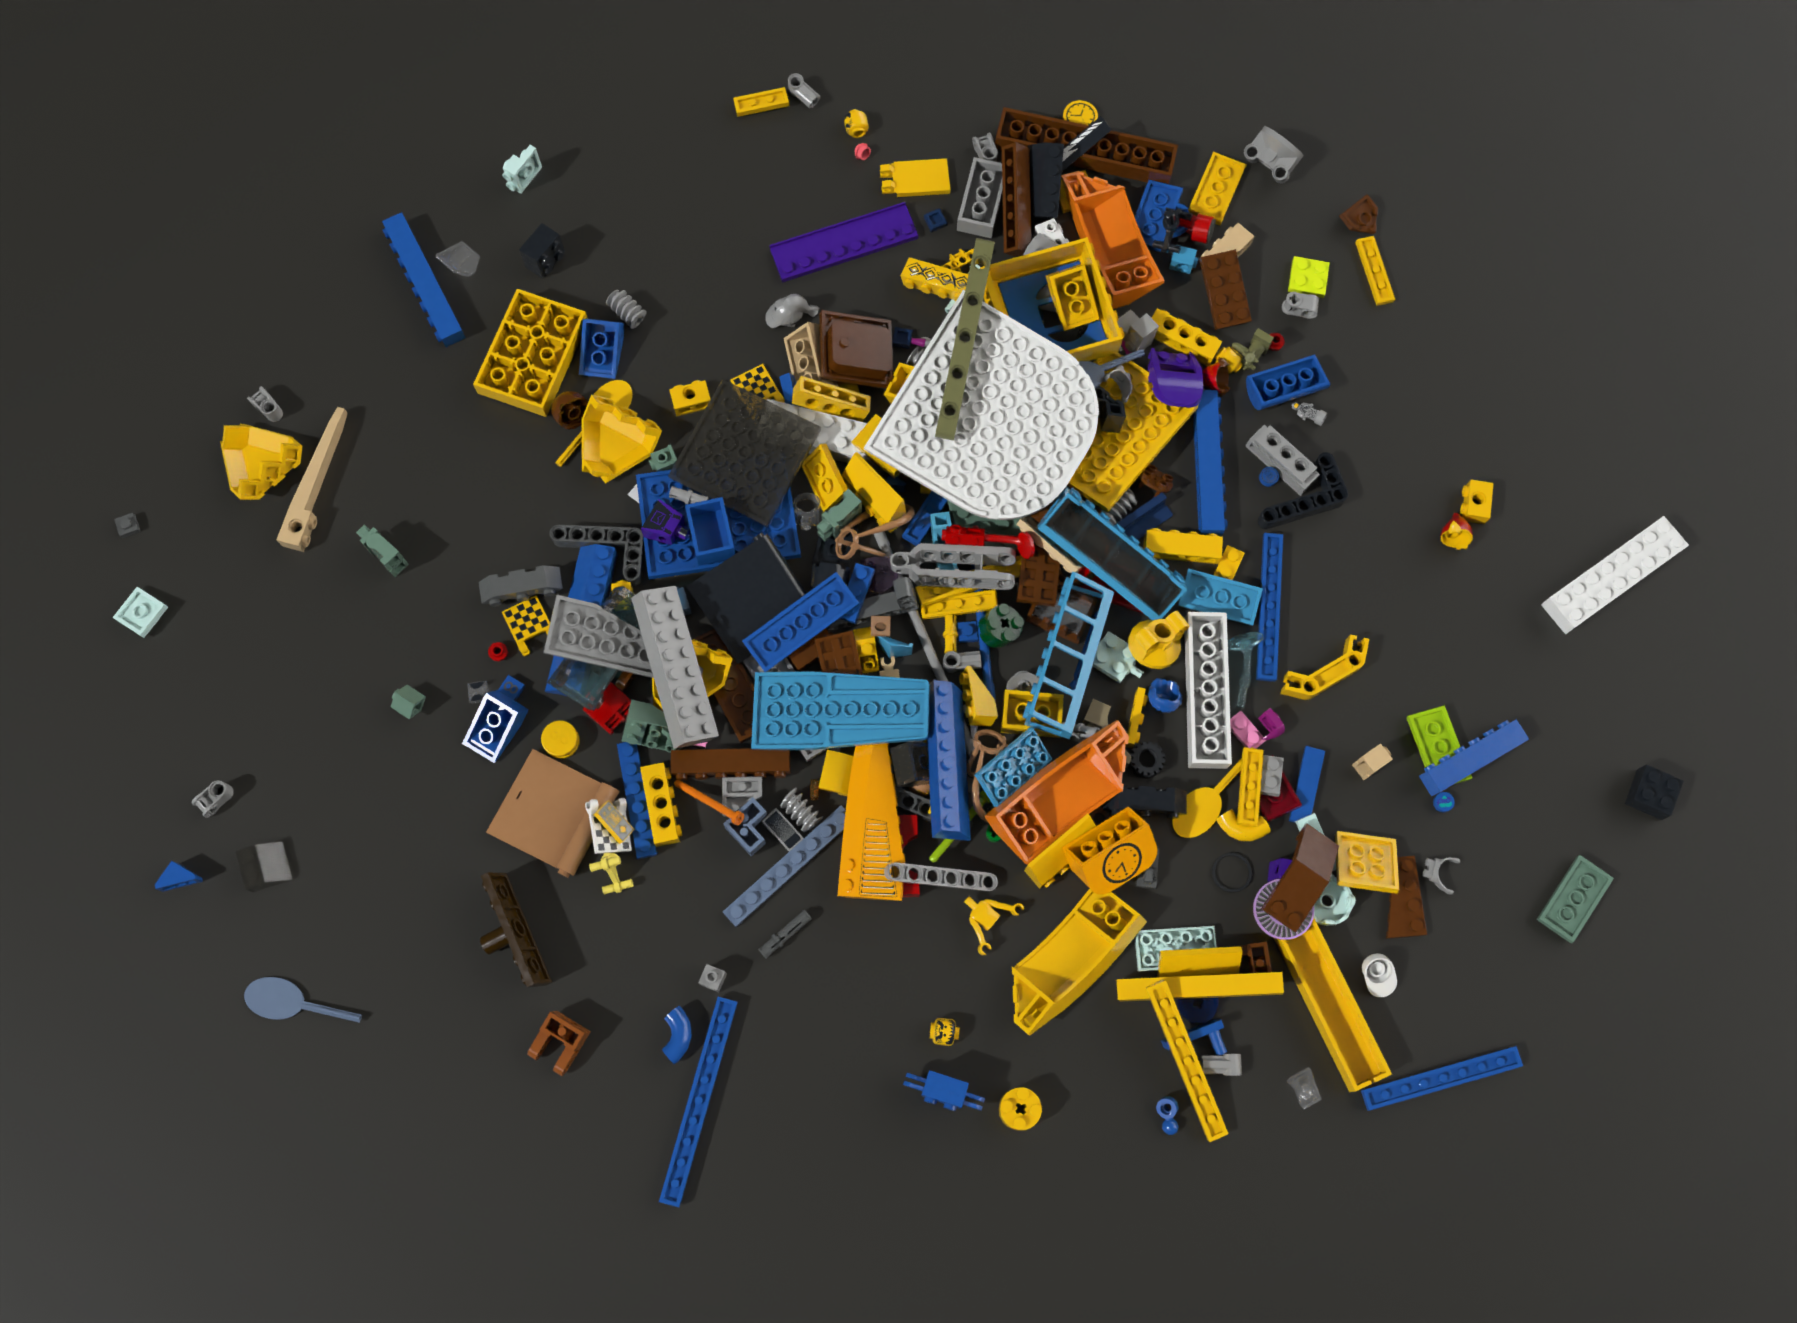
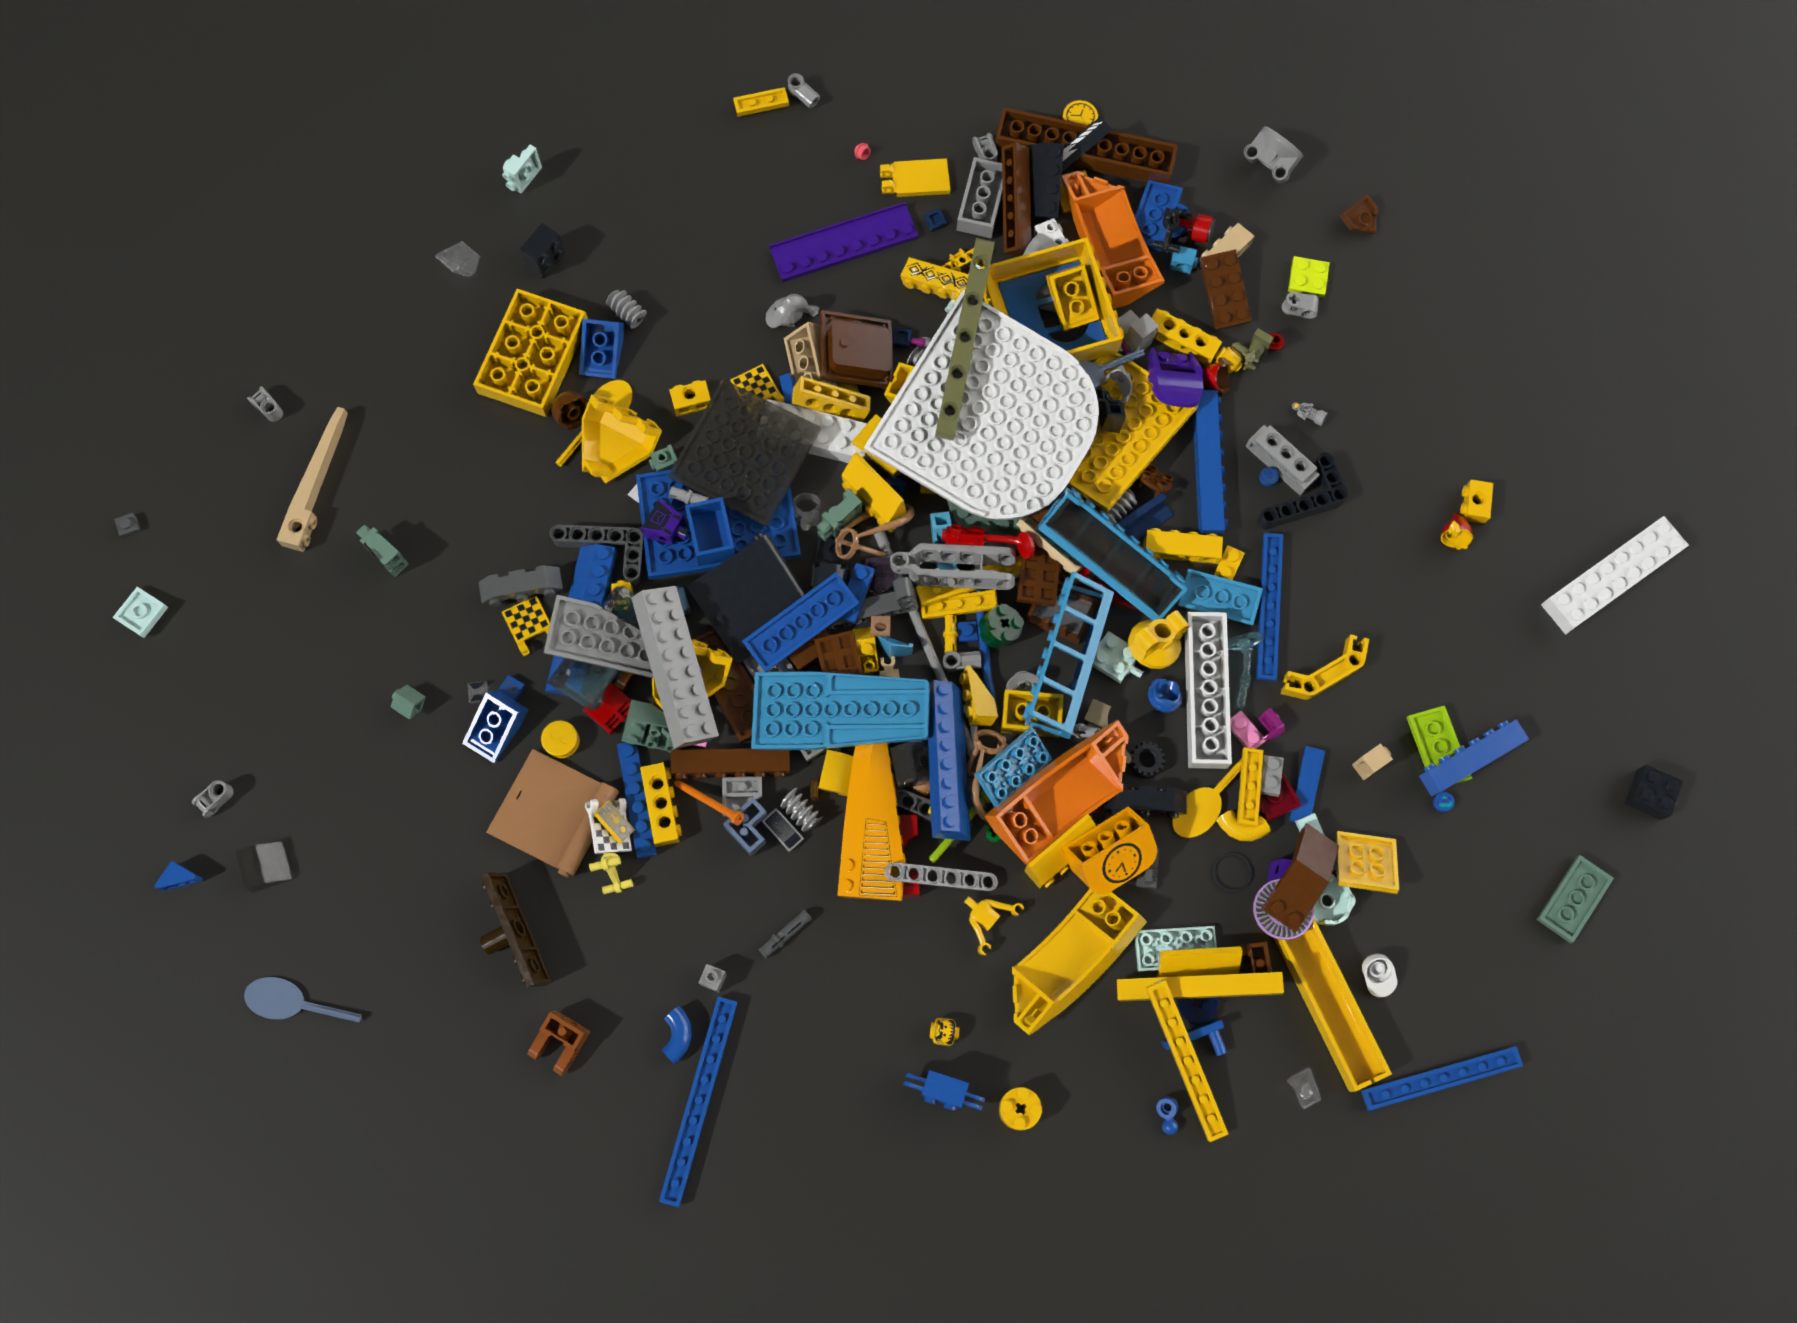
(257, 459): yellow panel -> none
(423, 279): blue brick -> none
(498, 657): red plate -> none
(786, 867): sand blue plate -> none
(824, 477): yellow plate -> none
(856, 123): yellow head -> none
(921, 522): blue plate -> none
(1137, 717): yellow plate -> none
(1217, 187): yellow tile -> none
(1227, 1064): light grey piece -> none
(1286, 382): blue brick -> none
(1375, 270): yellow tile -> none
(1406, 907): reddish brown wing -> none
(1432, 872): light grey helmet -> none

